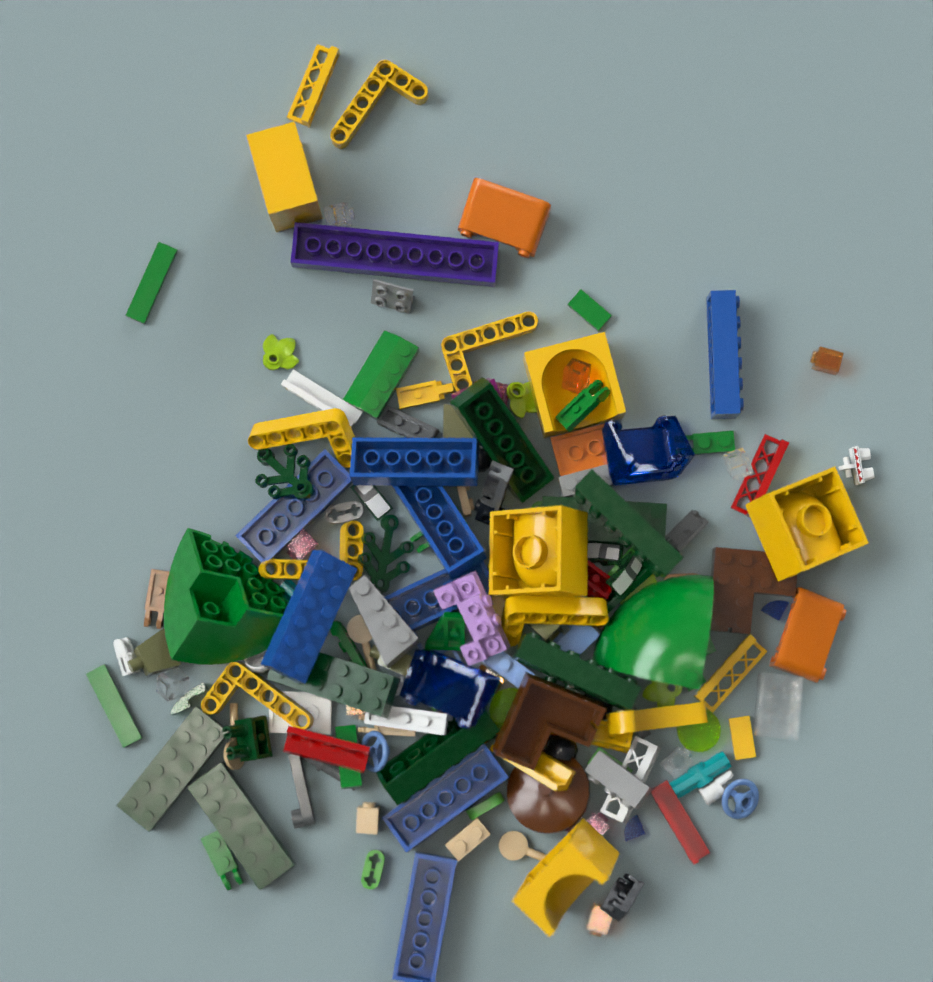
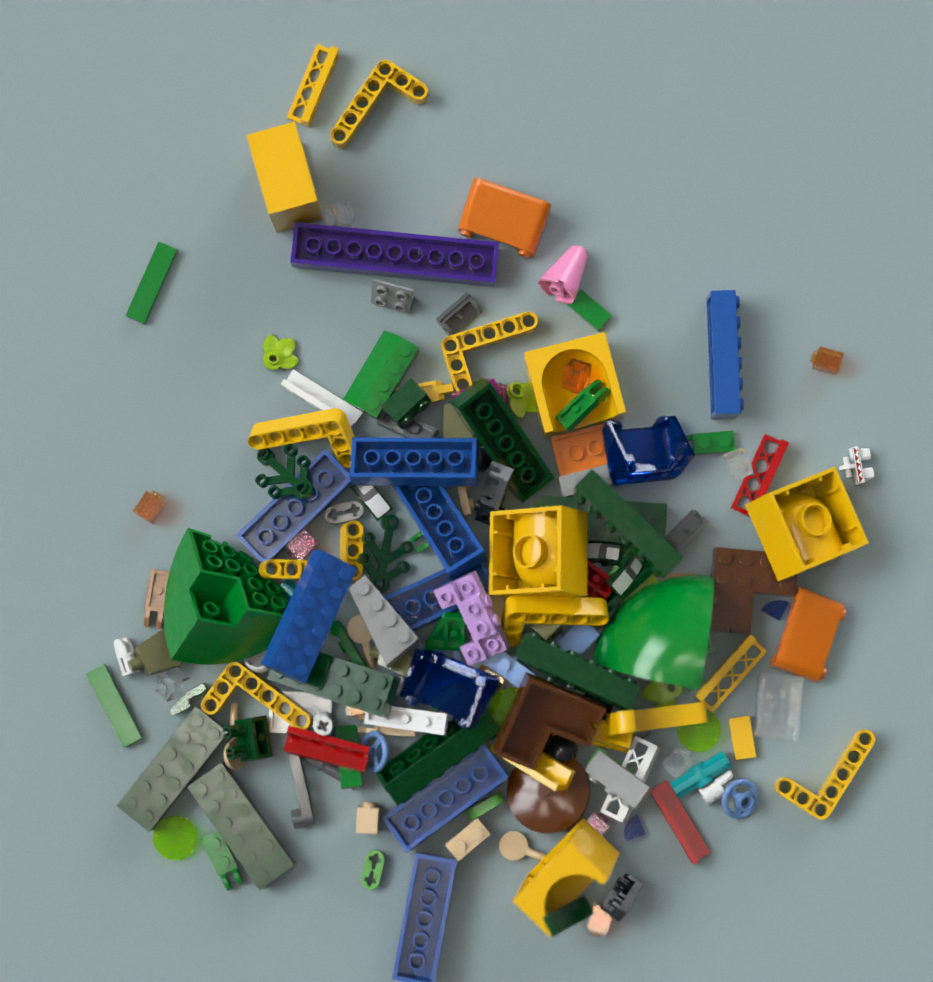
(150, 506): none -> clear orange brick
(174, 838): none -> clear neon green piece
(325, 717): none -> white hinge
(406, 403): none -> dark green brick
(459, 314): none -> dark grey hinge
(565, 275): none -> bright pink cone
(568, 915): none -> dark green tile
(831, 780): none -> yellow beam

